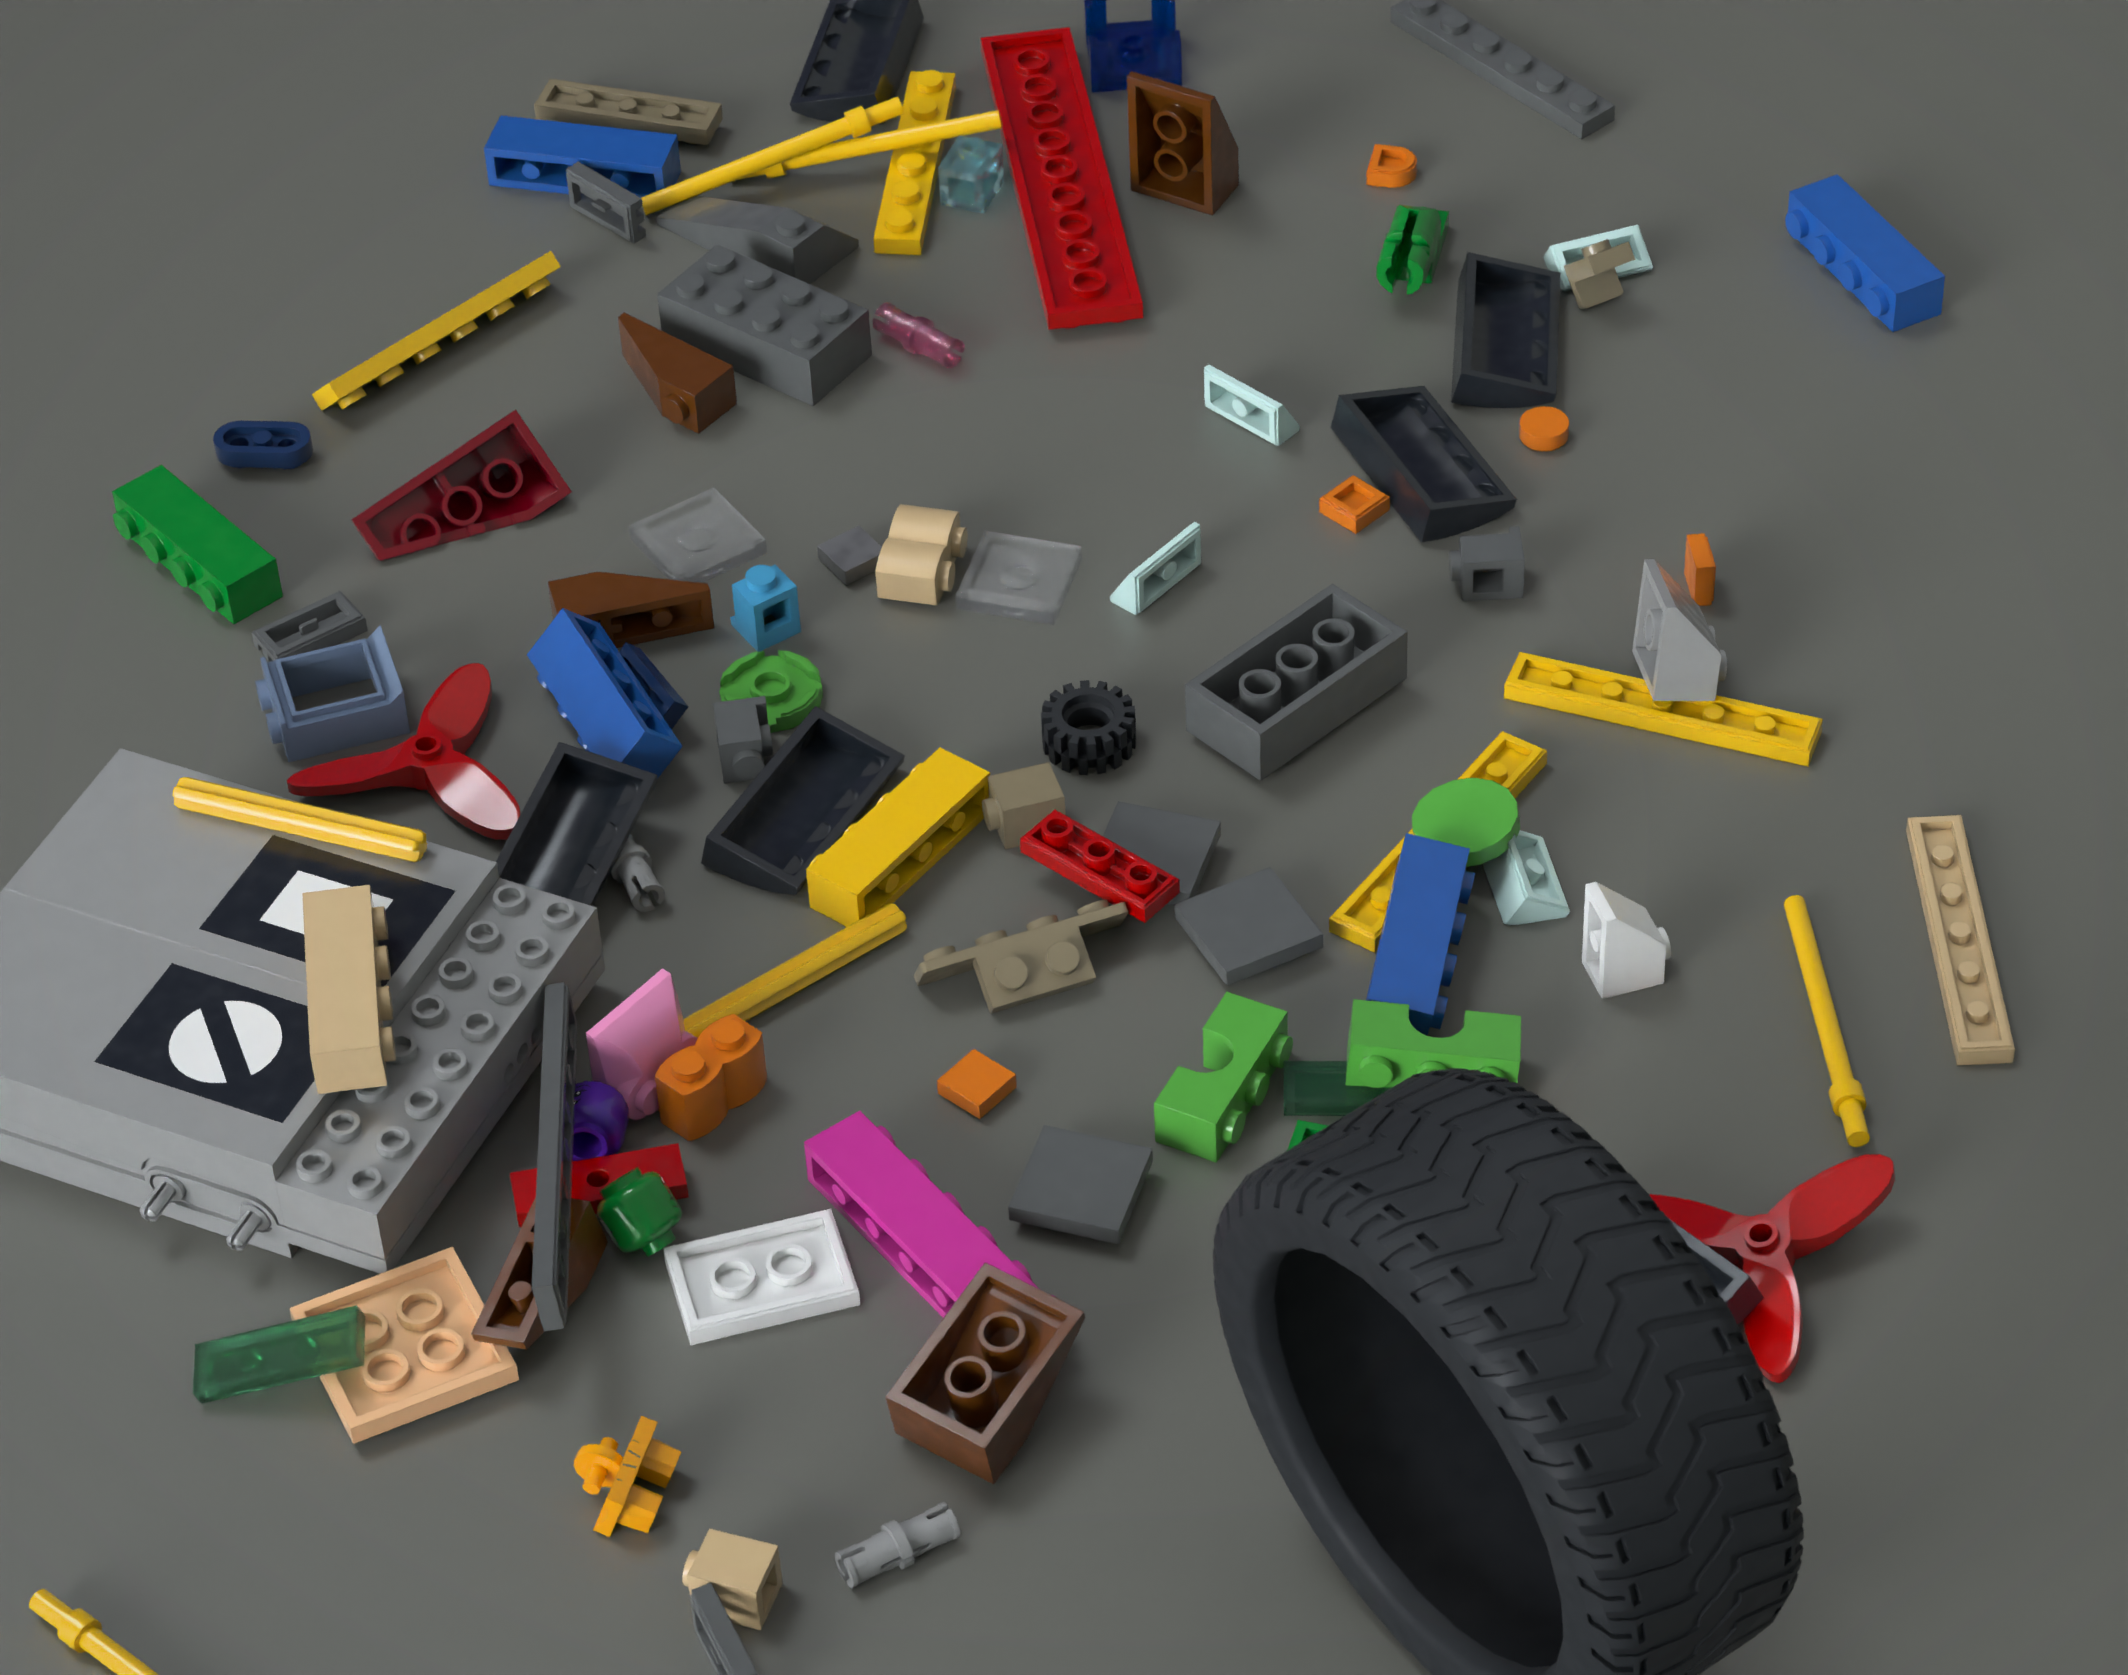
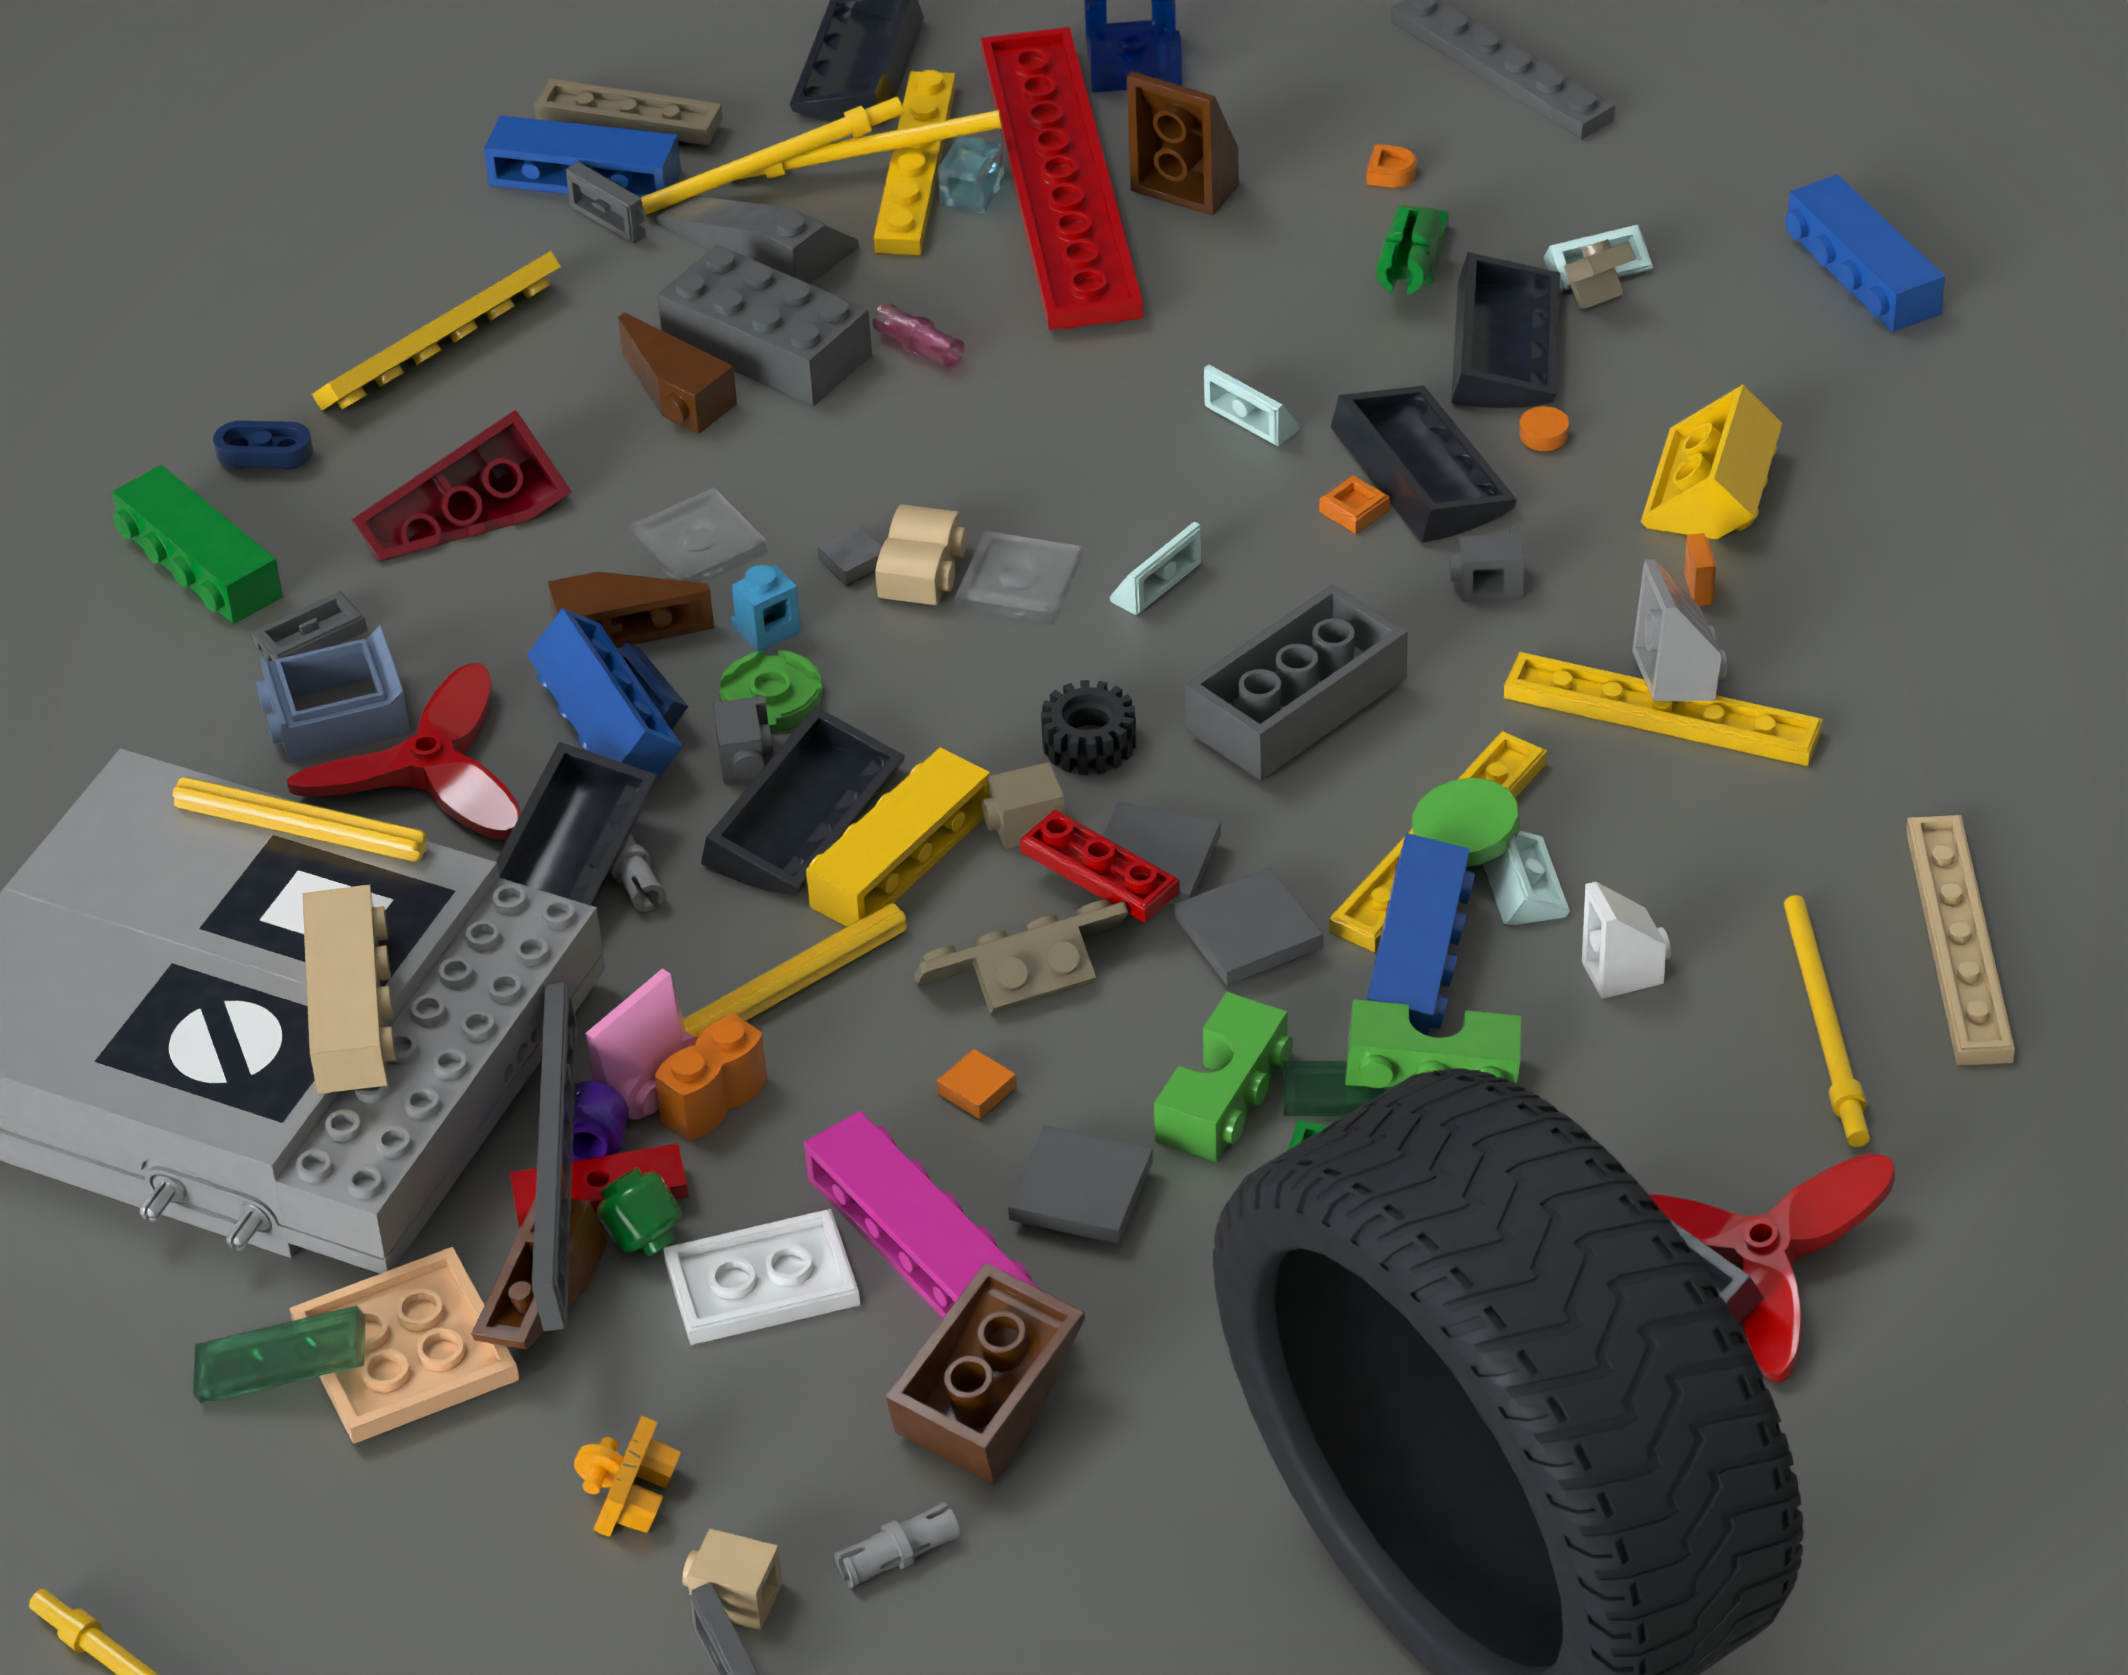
(1714, 468): none -> yellow slope

